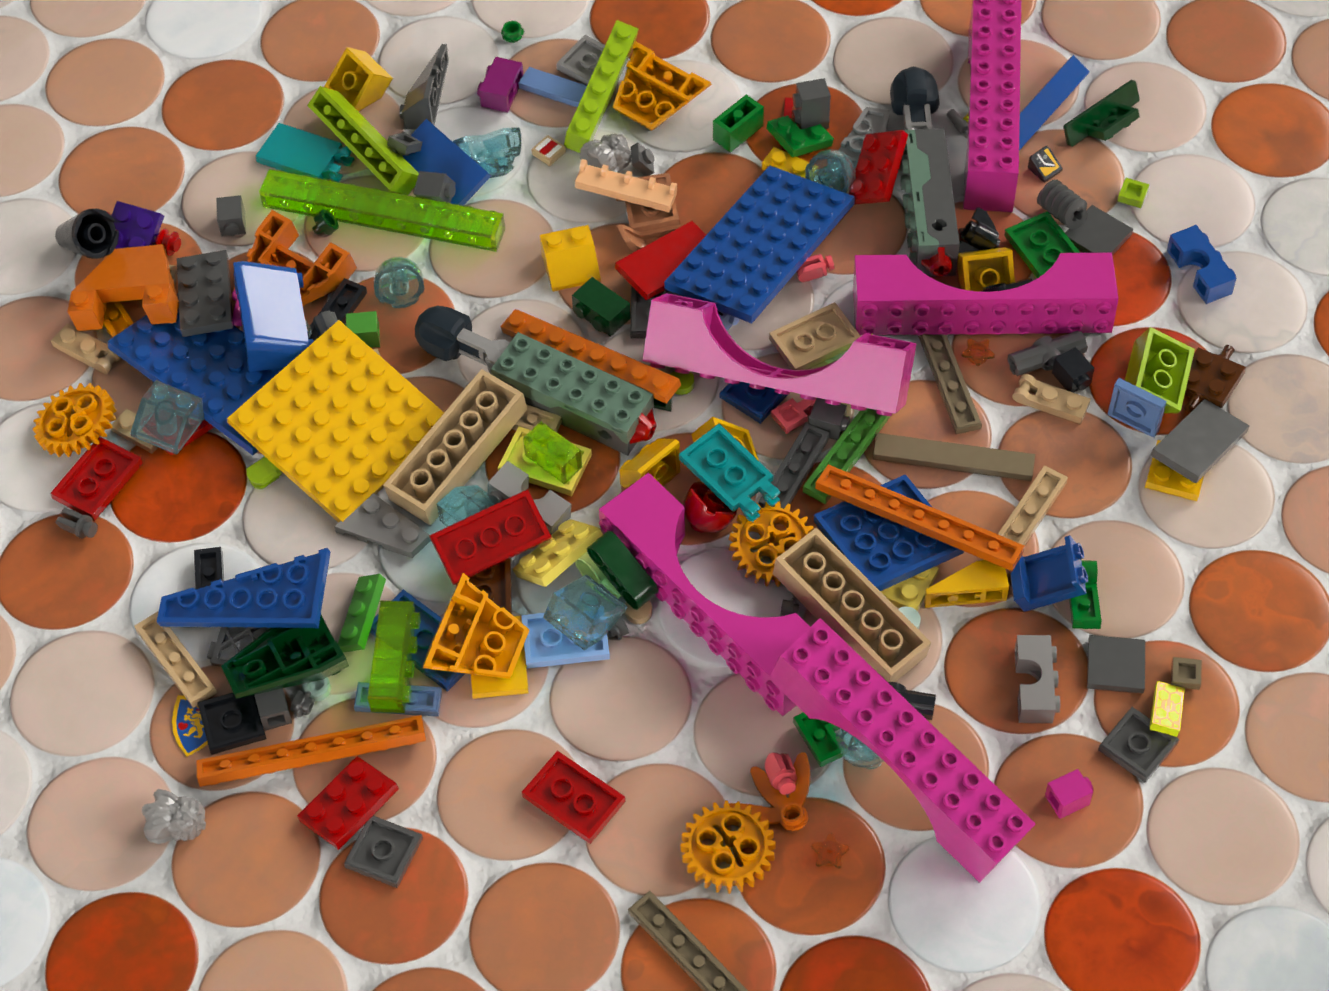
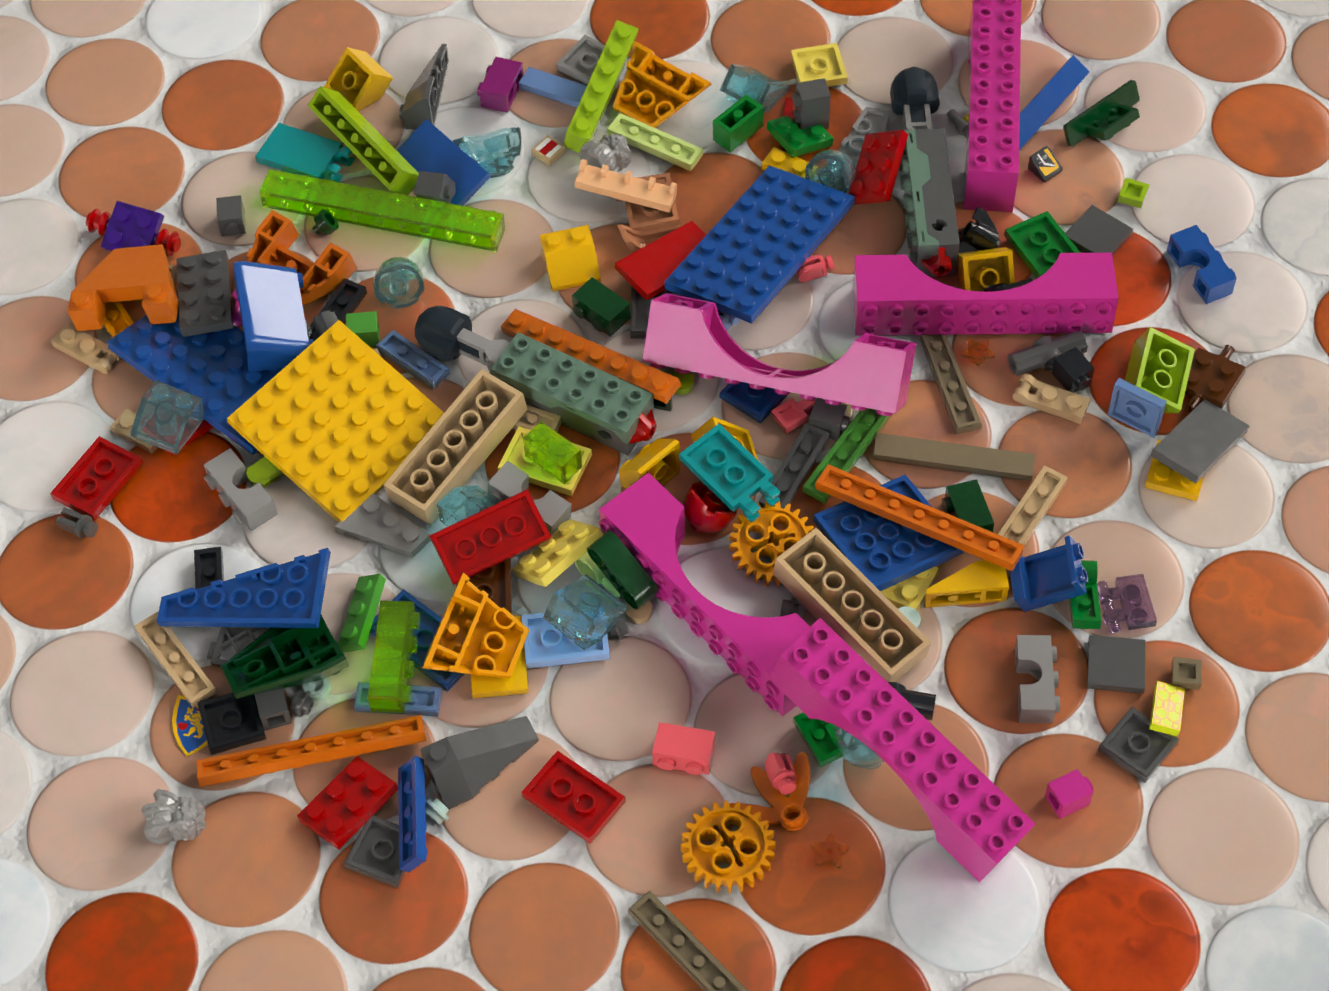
(74, 420): light orange gear -> none
(89, 234): black cone -> none
(250, 505): none -> light grey arch
(404, 144): dark grey plate -> none
(412, 814): none -> blue plate
(413, 359): none -> medium blue tile
(437, 811): none -> light aqua plate
(473, 758): none -> dark grey wedge
(512, 31): green plate -> none
(642, 159): dark grey plate -> none
(656, 142): none -> yellowish green plate
(683, 749): none -> coral brick
(760, 87): none -> clear light blue slope
(814, 337): tan plate -> none
(819, 63): none -> light yellow plate
(968, 503): none -> dark green brick
(1063, 204): dark grey piece -> none
(1135, 603): none -> clear purple plate

